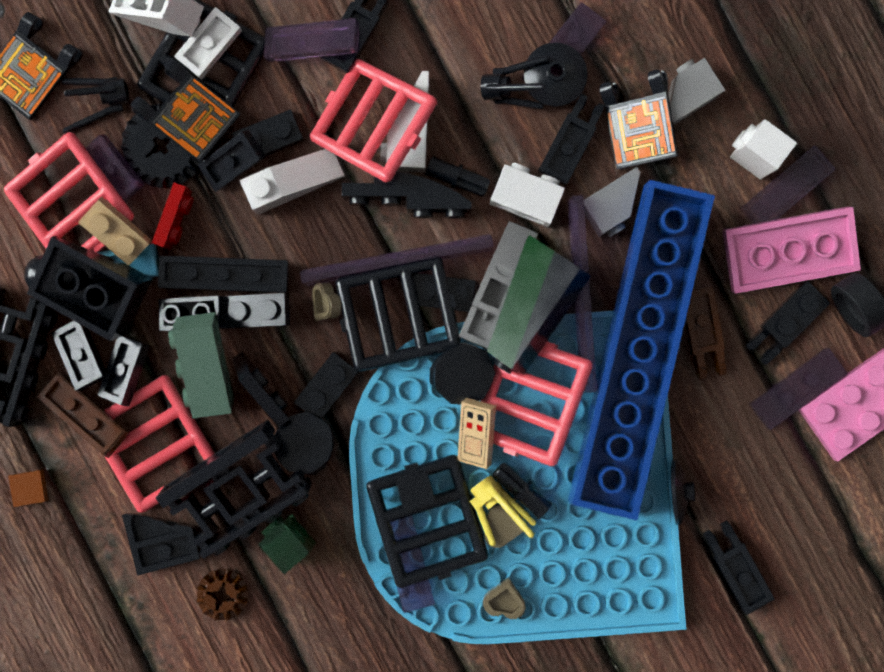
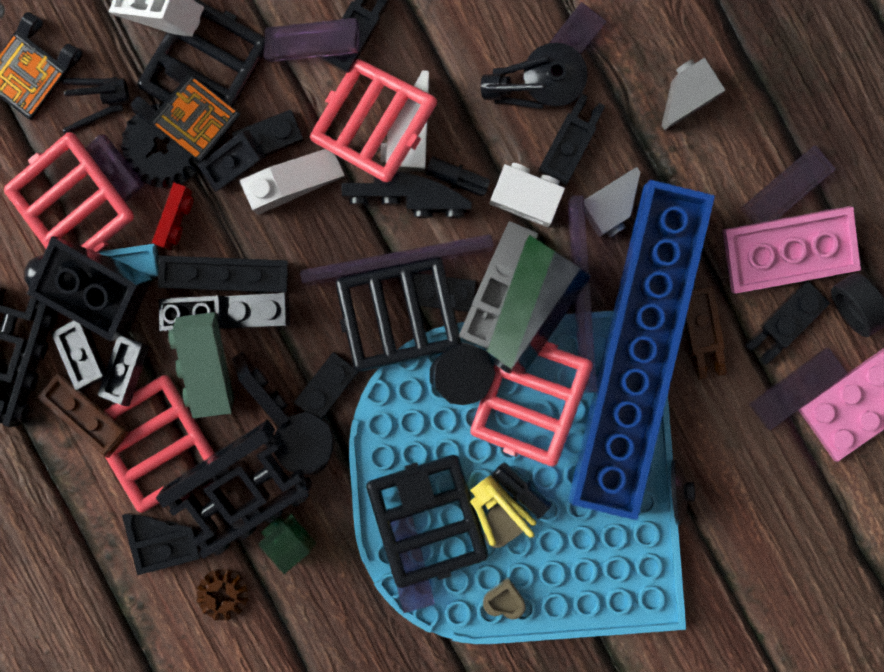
(28, 488): dark orange tile -> none
(115, 231): tan plate -> none
(208, 43): white plate -> none
(325, 302): dark tan tile -> none
(476, 433): tan tile -> none
(640, 127): flag -> none
(739, 570): black hinge -> none
(762, 148): white brick -> none

